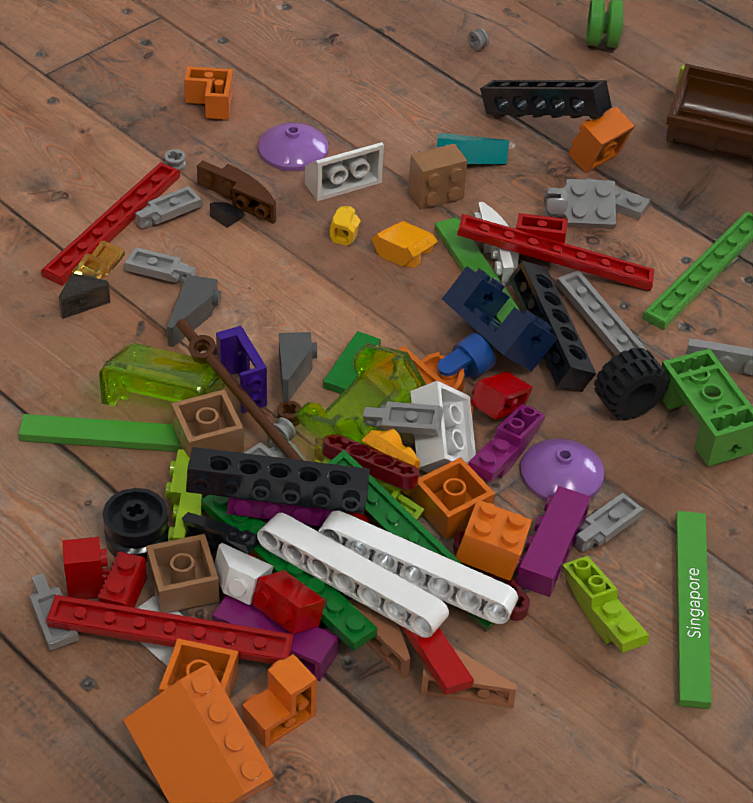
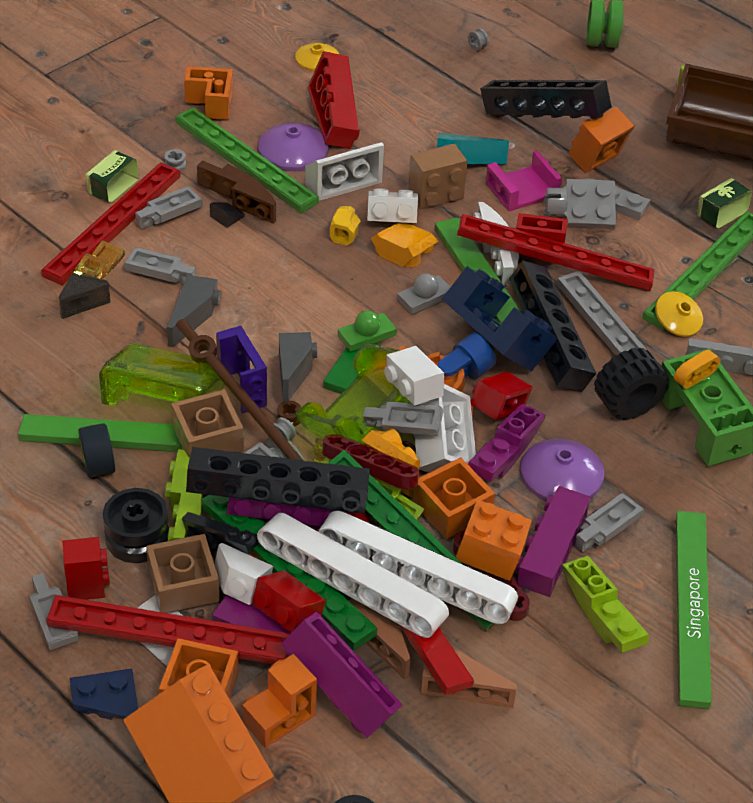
(96, 450): none -> black wheel
(105, 694): none -> dark blue wing
(106, 178): none -> yellowish green piece
(124, 580): red brick -> none
(247, 160): none -> bright green tile
(309, 54): none -> yellow dish
(334, 100): none -> red wedge
(342, 675): none -> magenta brick
(367, 329): none -> bright green tile
(392, 206): none -> white brick
(414, 375): none -> white brick
(425, 292): none -> light grey tile
(524, 185): none -> dark pink panel
(679, 314): none -> yellow dish
(697, 369): none -> light orange beam
(726, 203): none -> piece

